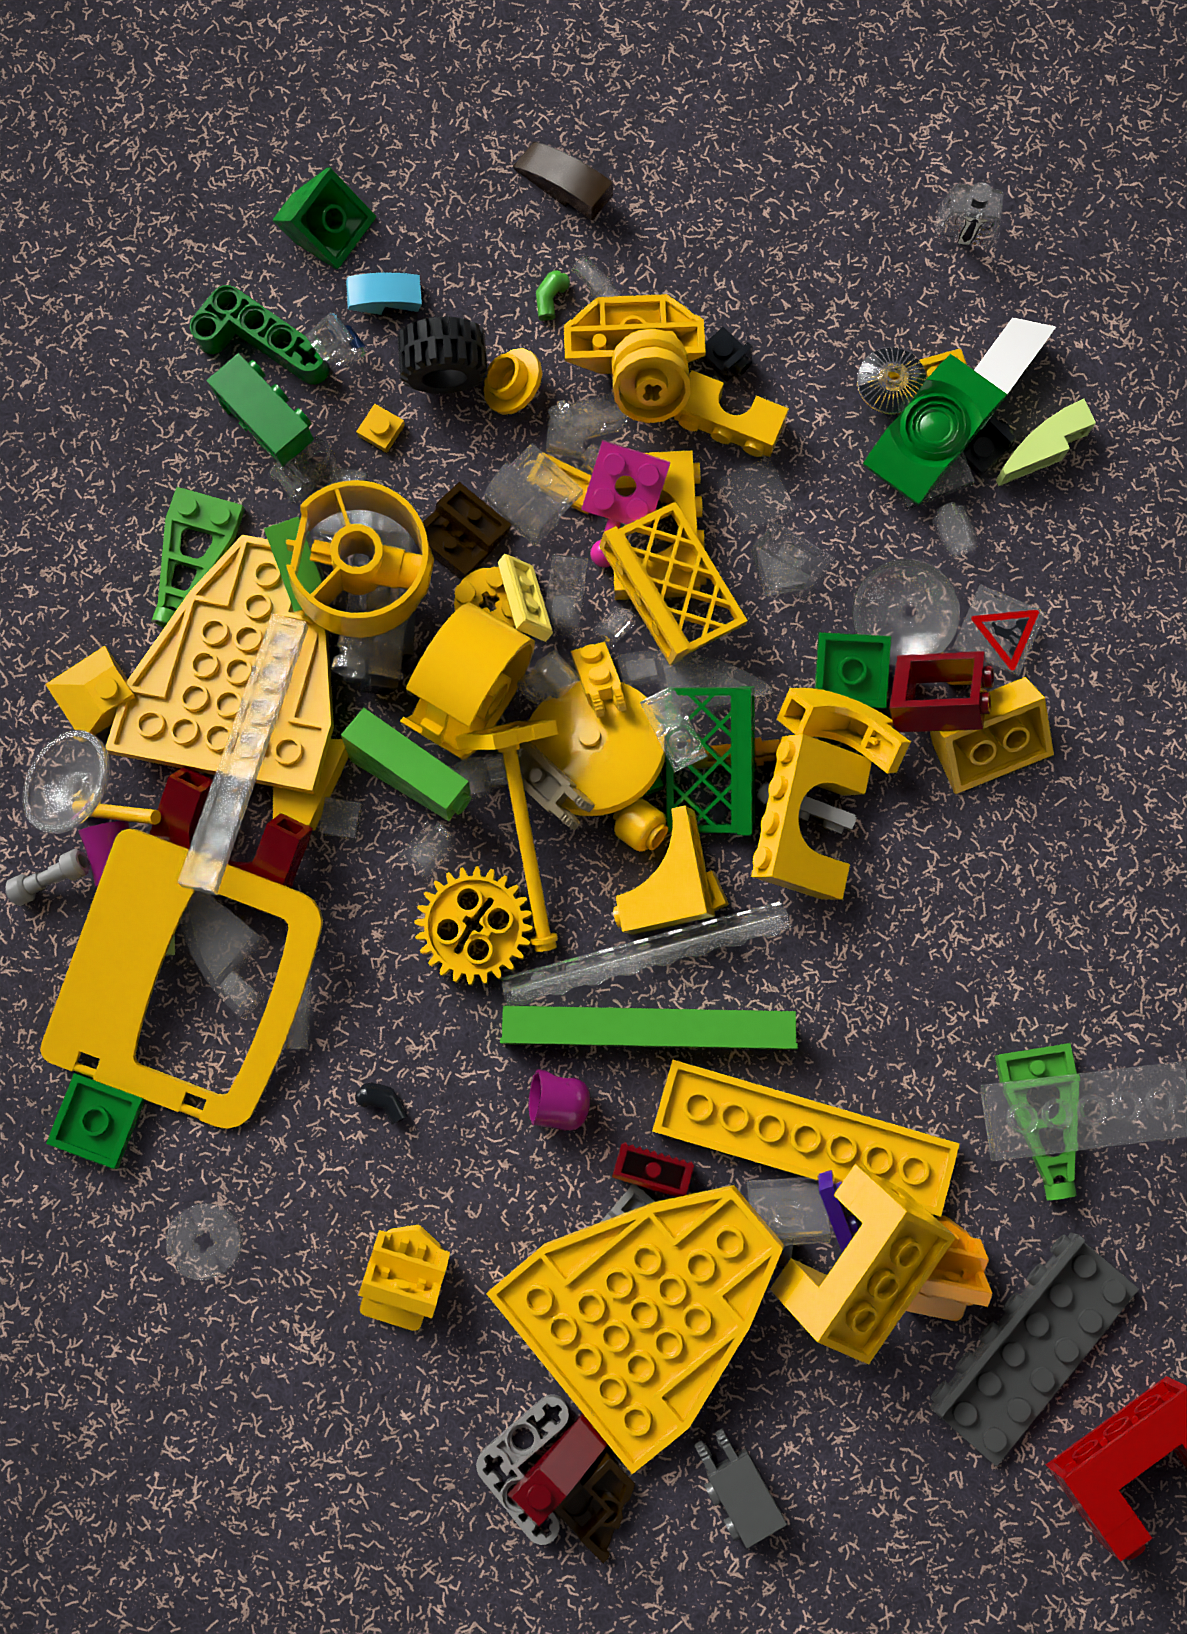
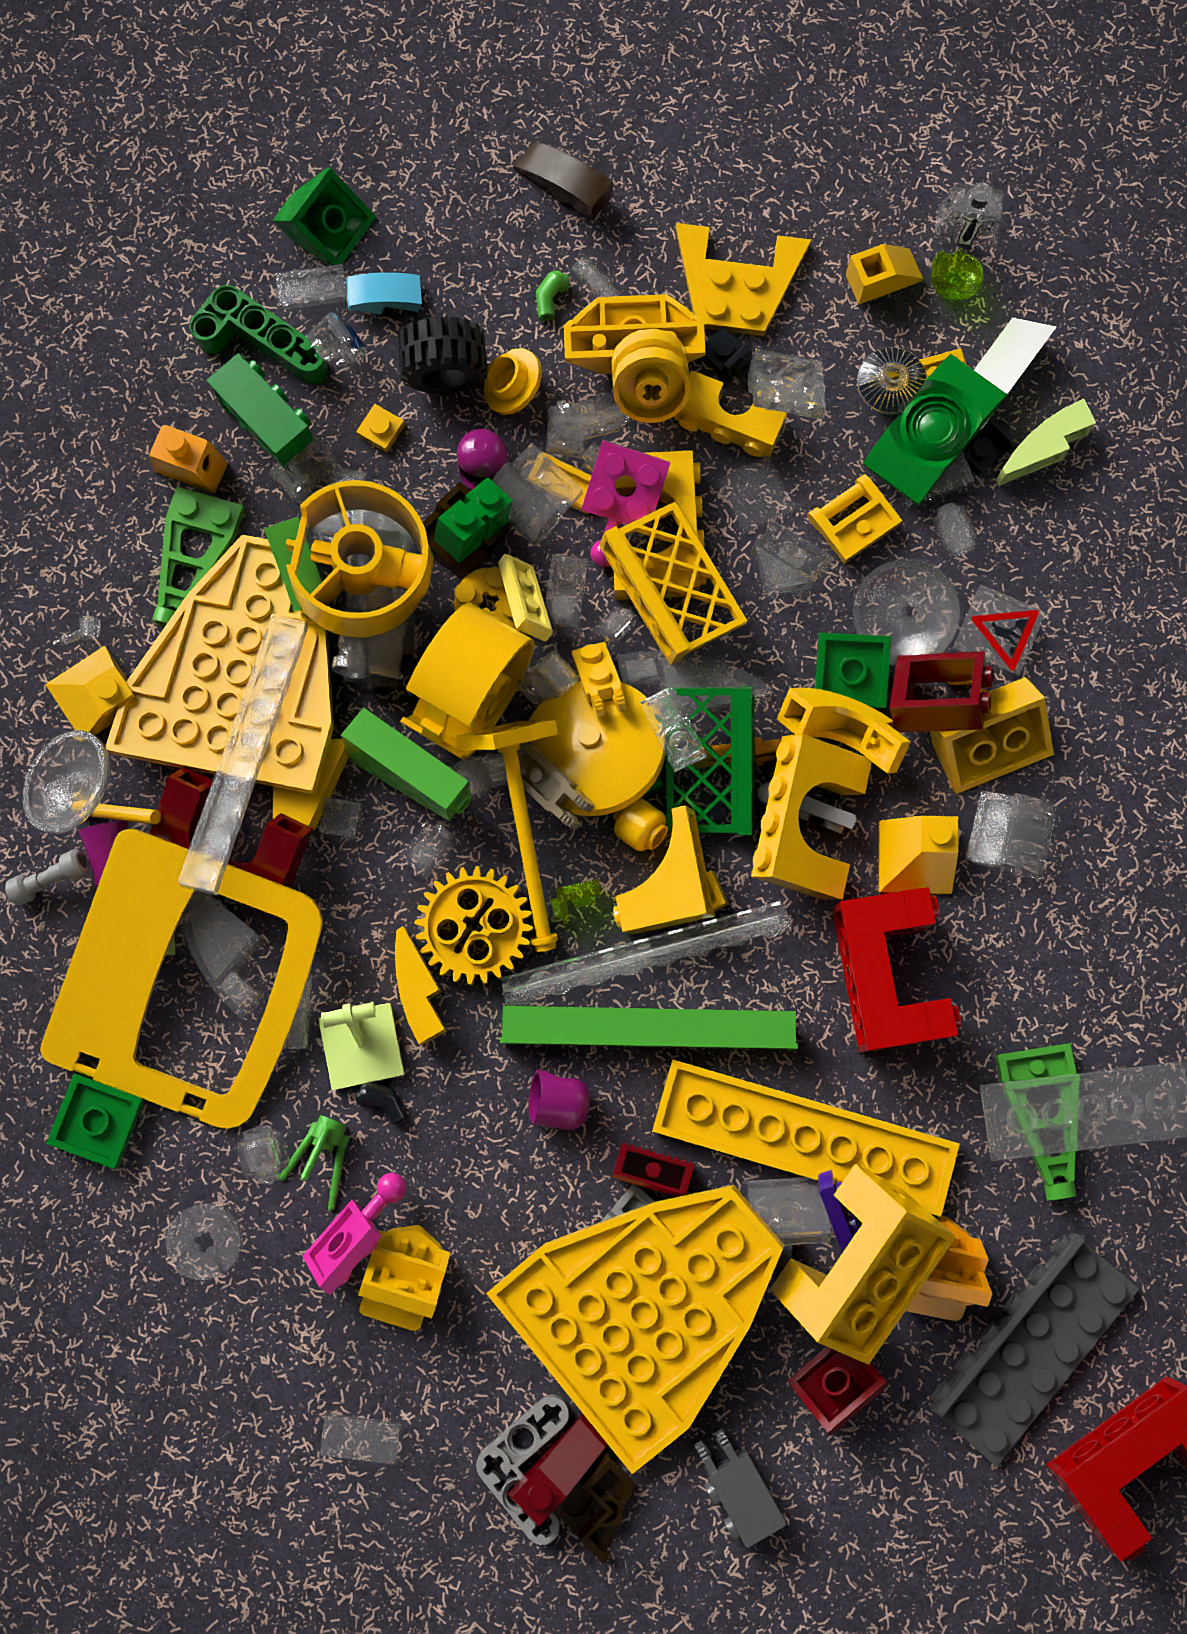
(89, 630): none -> clear hand
(182, 459): none -> light orange torso
(263, 1154): none -> clear head
(311, 287): none -> clear plate
(325, 1135): none -> bright green plant
(351, 1236): none -> dark pink plate
(360, 1044): none -> yellowish green plate
(360, 1439): none -> clear plate
(416, 989): none -> yellow slope
(462, 525): none -> green piece
(480, 455): none -> magenta helmet
(580, 894): none -> clear neon green bracket
(733, 293): none -> yellow wing
(787, 383): none -> clear plate
(836, 1387): none -> dark red slope
(862, 526): none -> yellow plate
(868, 976): none -> red piece
(881, 271): none -> yellow slope
(918, 853): none -> yellow slope
(956, 275): none -> clear neon green hair
(1011, 833): none -> clear brick

